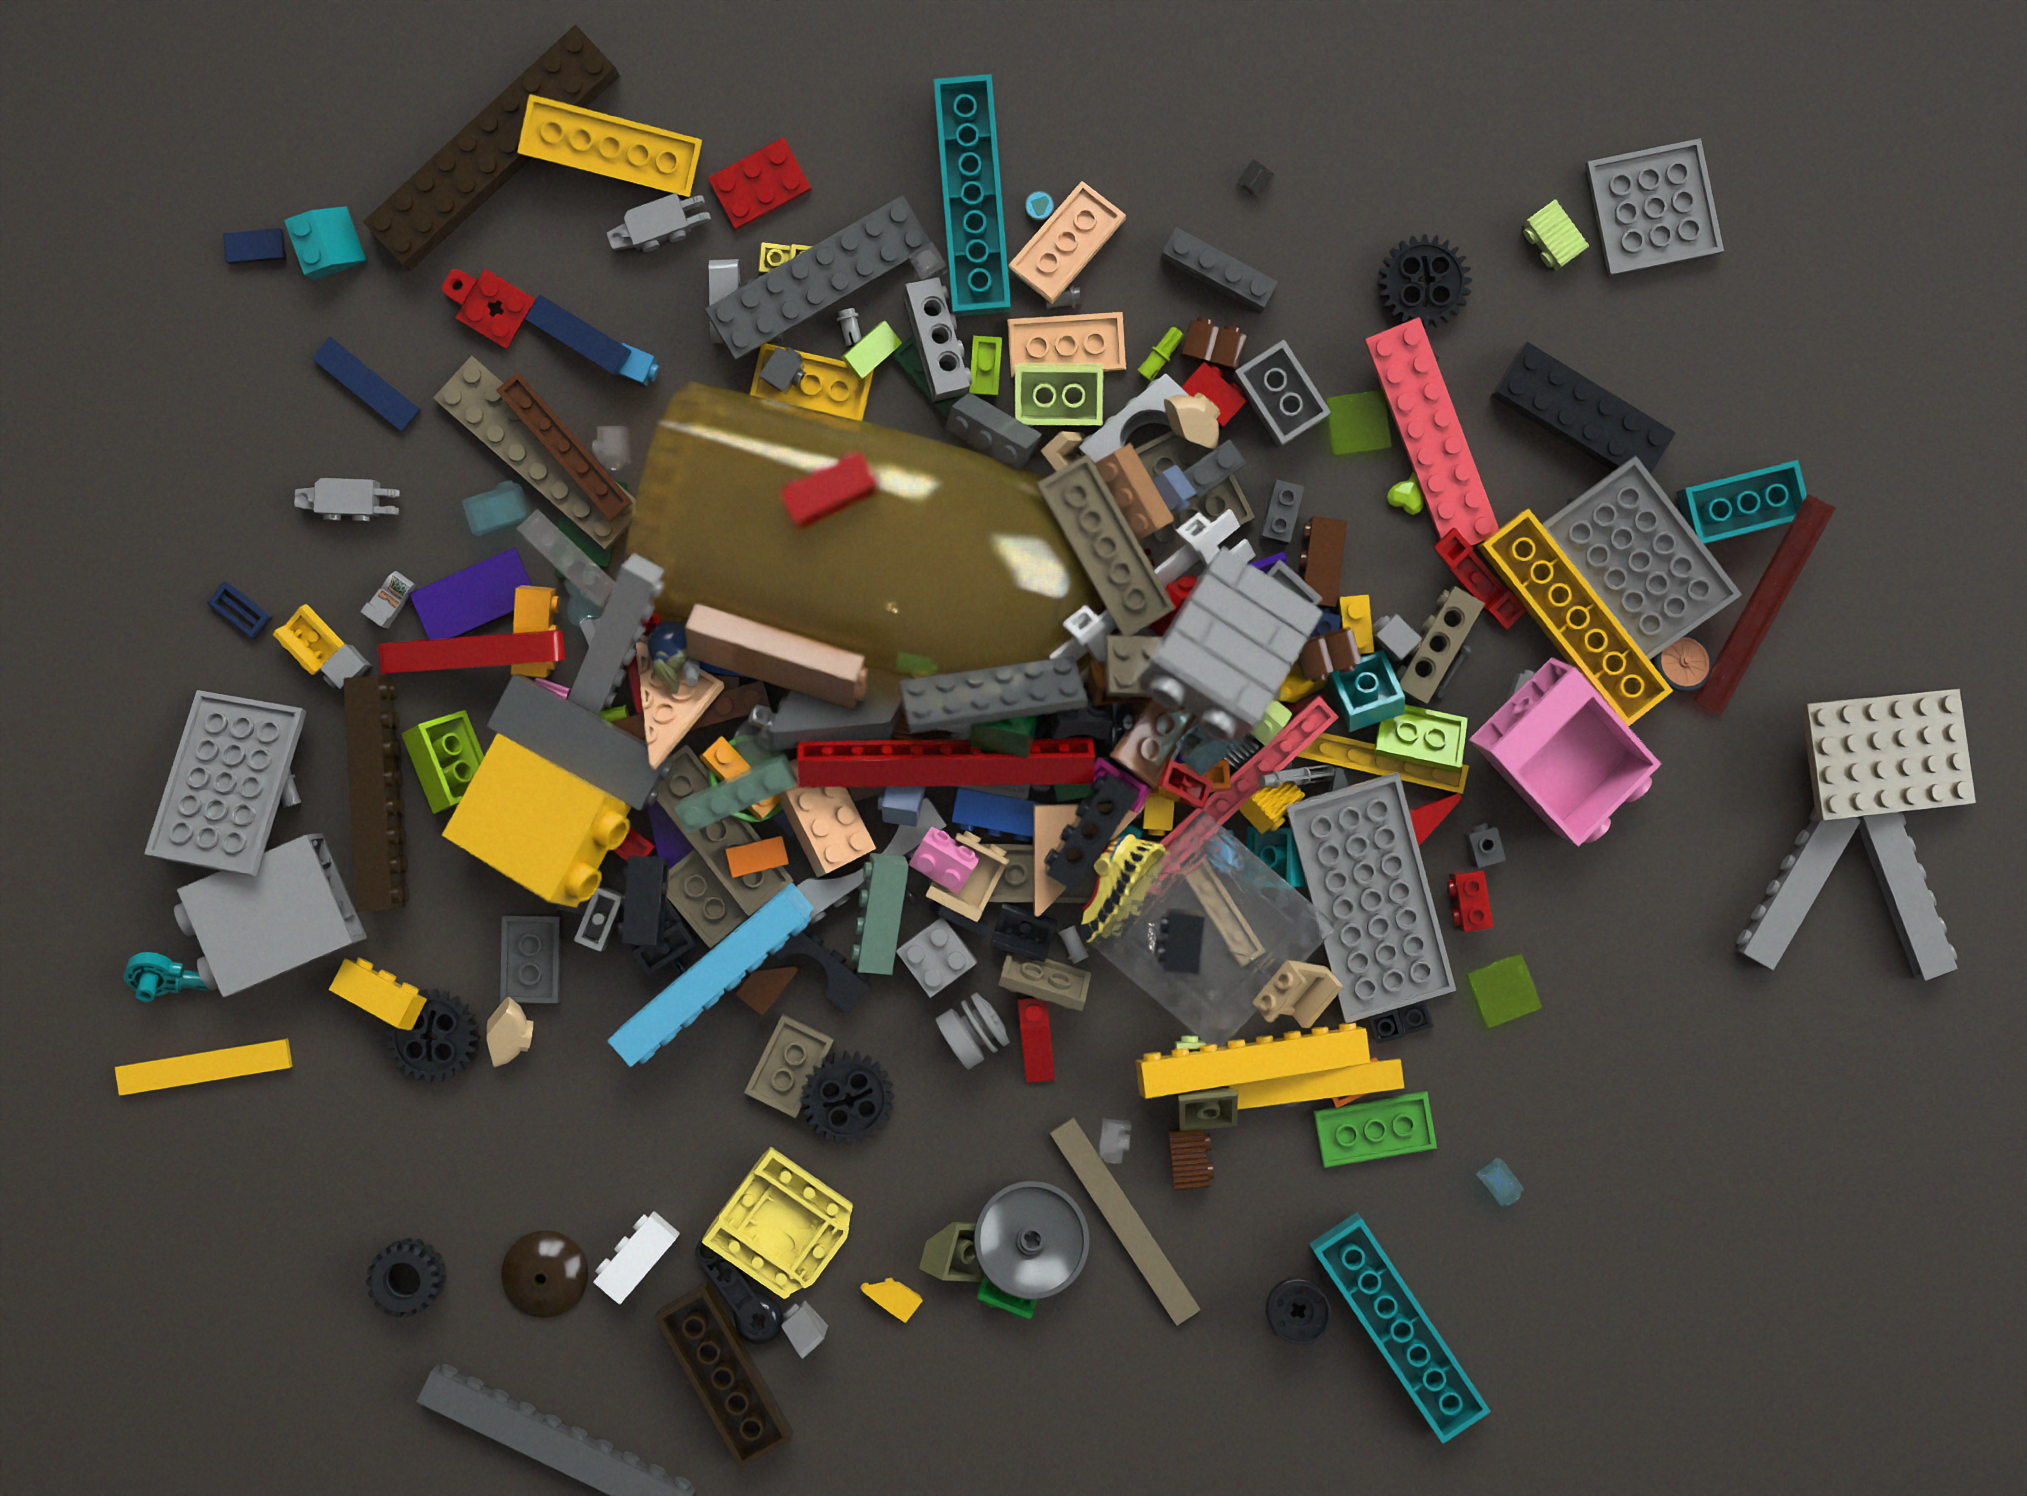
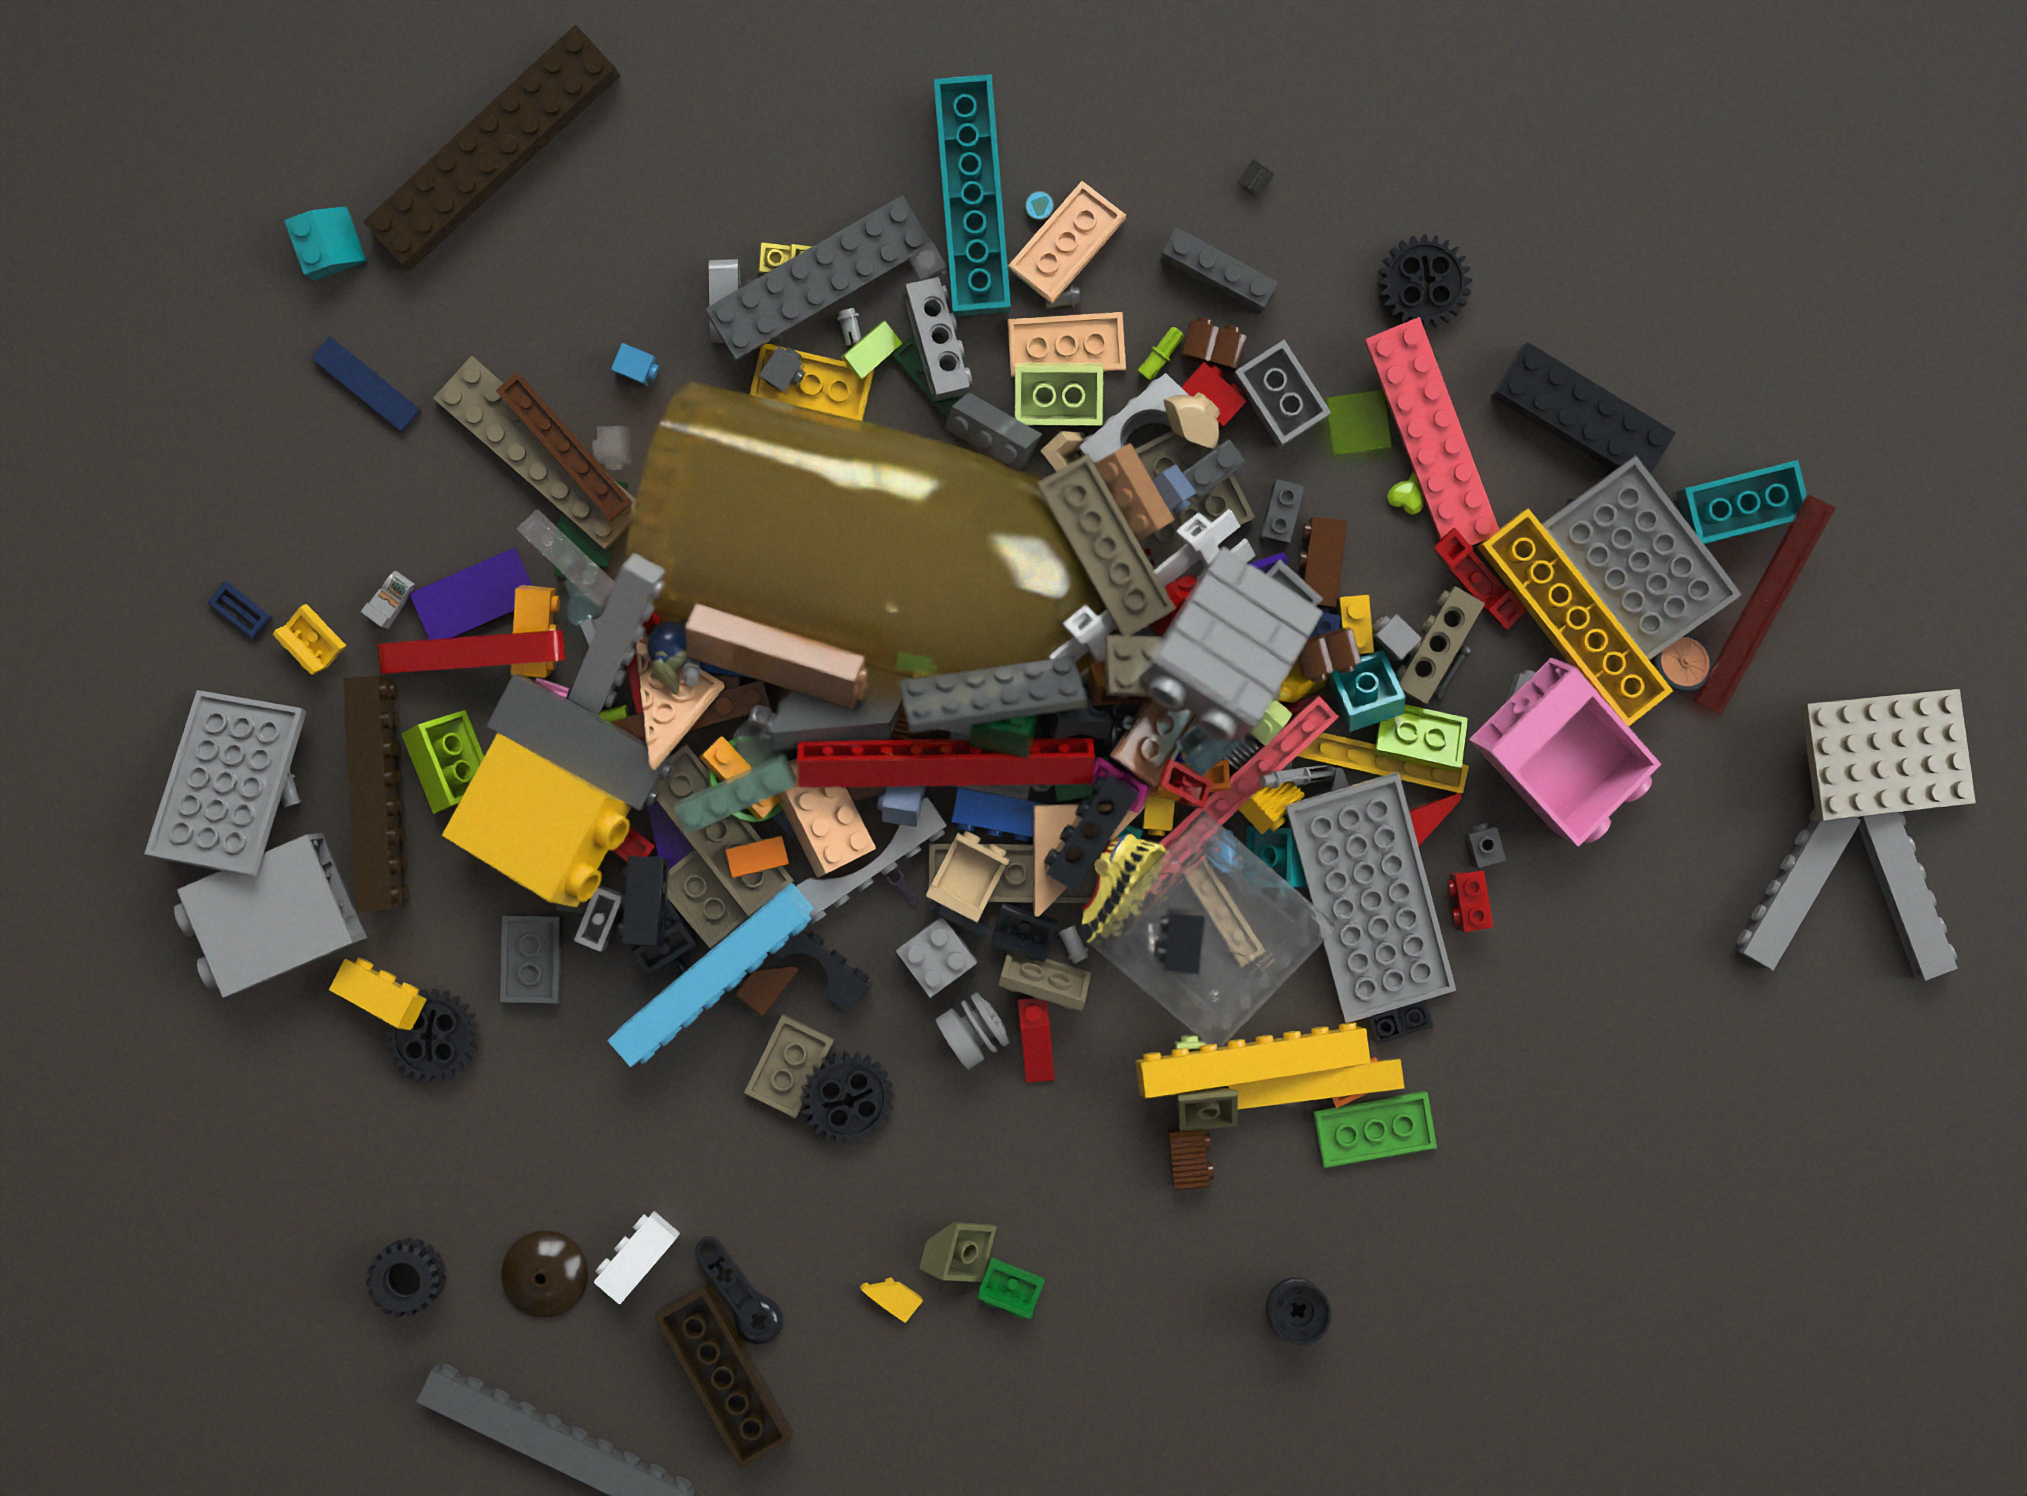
(159, 976): teal pin -> none
(203, 1067): yellow tile -> none
(254, 246): dark blue tile -> none
(344, 664): light grey brick -> none
(346, 498): light grey hinge -> none
(476, 297): red plate -> none
(497, 508): clear light blue brick -> none
(508, 1032): tan piece -> none
(578, 335): dark blue tile -> none
(609, 145): yellow plate -> none
(657, 223): light grey hinge -> none
(759, 183): red plate -> none
(768, 1222): light yellow wedge -> none
(804, 1328): light grey slope -> none
(829, 490): red brick -> none
(880, 913): sand green brick -> none
(944, 860): bright pink bracket -> none
(985, 365): lime plate -> none
(1031, 1240): dark grey dish -> none
(1114, 1140): clear brick -> none
(1125, 1221): dark tan tile -> none
(1298, 991): tan panel -> none
(1400, 1327): teal brick -> none
(1500, 1182): clear light blue brick -> none
(1504, 990): clear neon green tile -> none
(1554, 235): yellowish green brick -> none
(1654, 207): light grey plate -> none

